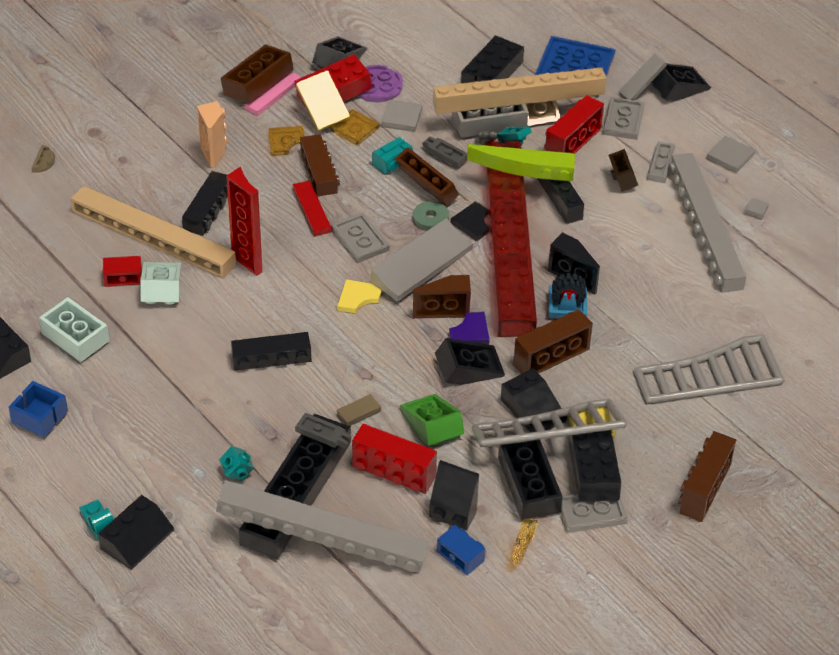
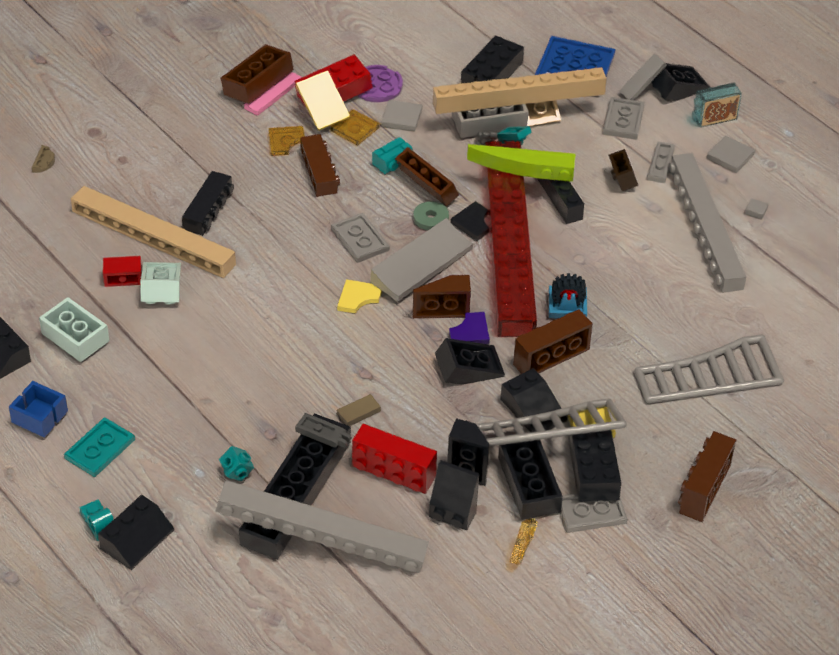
(99, 447): none -> teal tile
(212, 131): light nougat slope -> none
(244, 221): red arch -> none
(271, 351): black brick -> none
(312, 208): red tile -> none
(336, 50): black slope -> none
(433, 419): bright green slope -> none
(445, 151): dark grey hinge -> none
(461, 549): blue brick -> none
(469, 448): none -> black slope
(571, 257): black slope -> none
(575, 127): red brick -> none
(716, 105): none -> brick

